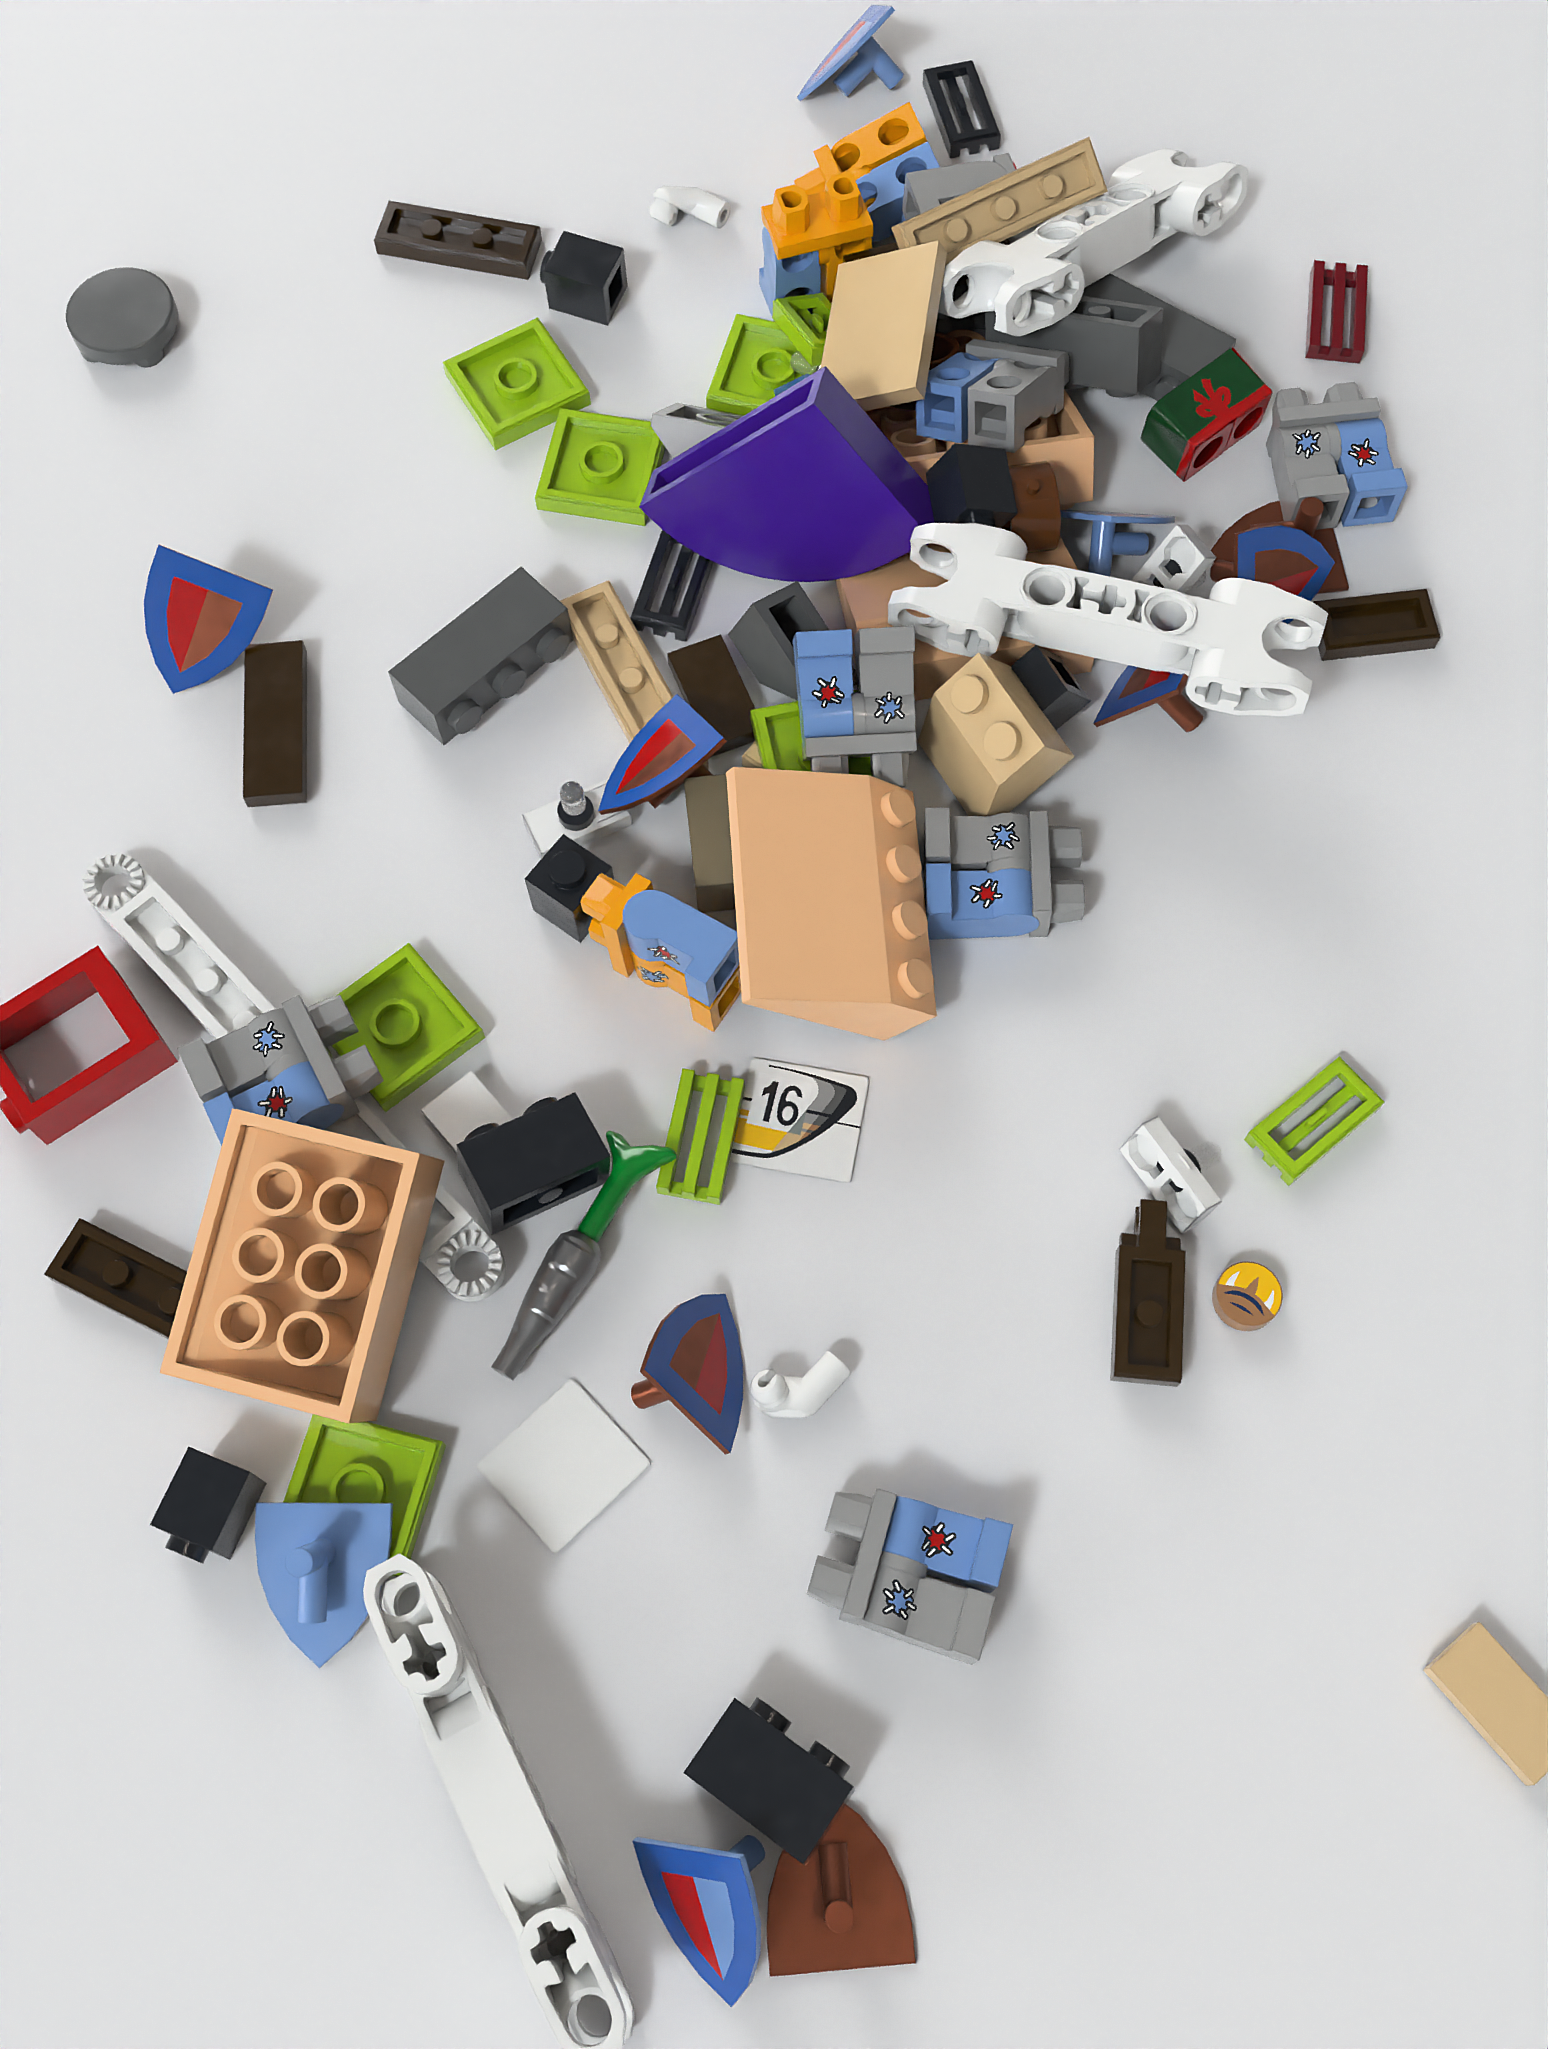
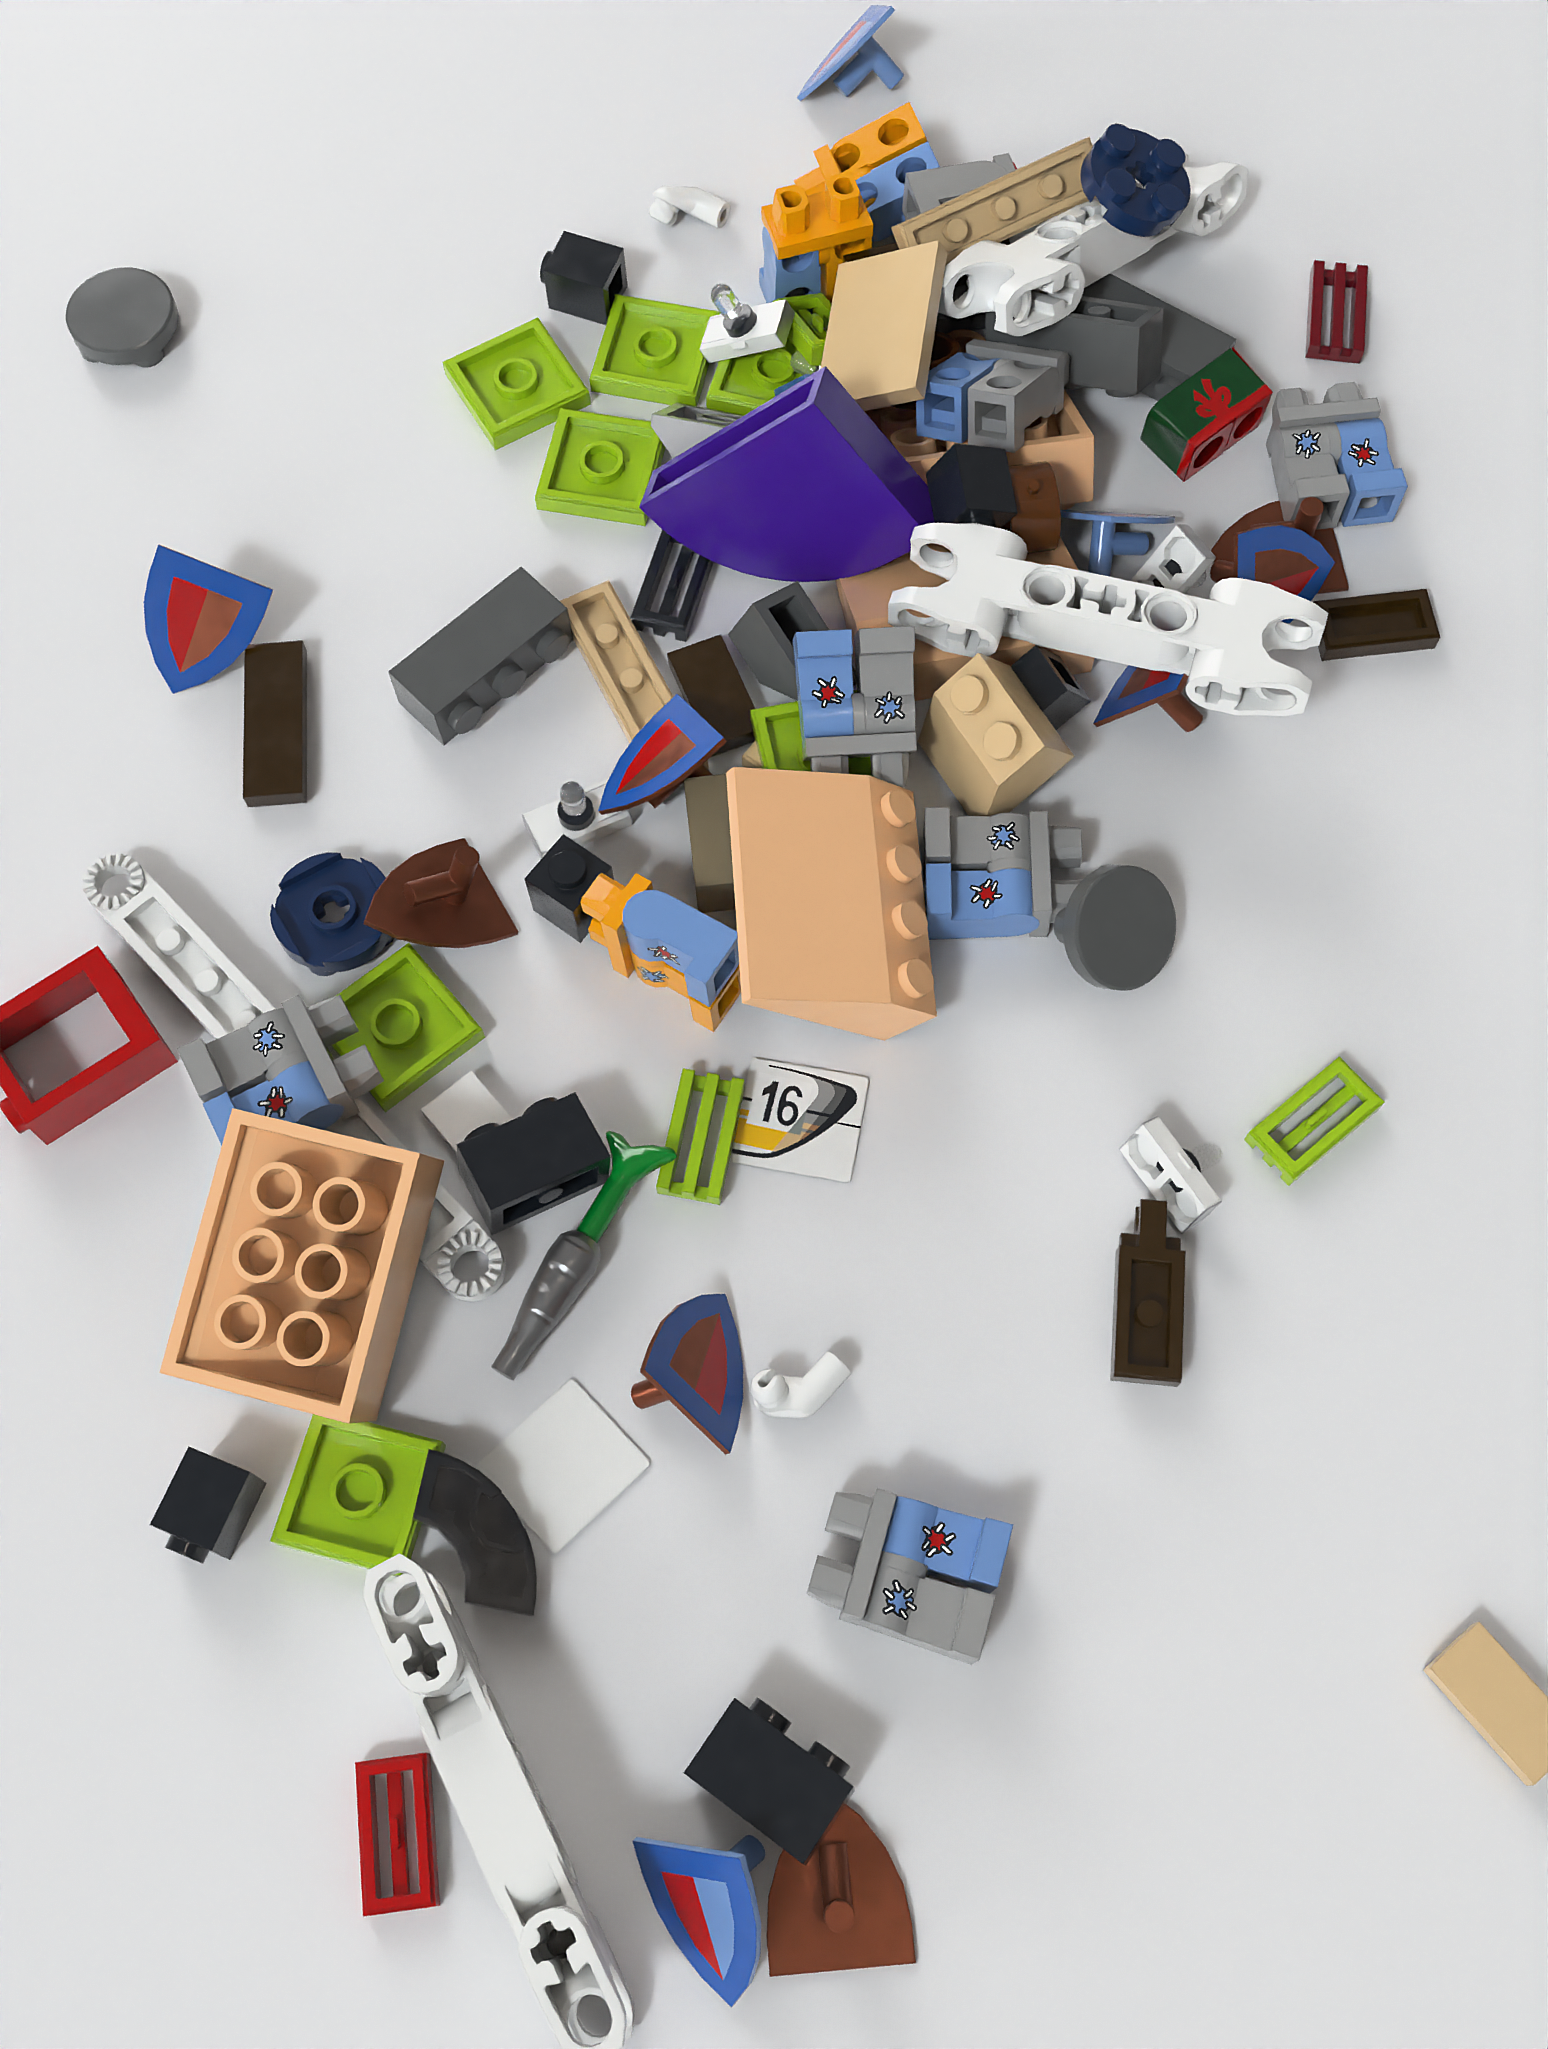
(119, 1277): dark brown tile -> none
(301, 903): none -> dark blue plate
(316, 1568): medium blue shield -> none
(425, 1832): none -> red tile
(440, 900): none -> copper shield
(458, 240): dark brown tile -> none
(483, 1532): none -> black tile
(652, 352): none -> lime tile
(743, 328): none -> piece
(968, 138): black tile -> none
(1118, 927): none -> dark grey tile
(1130, 155): none -> dark blue plate
(1247, 1296): tile -> none

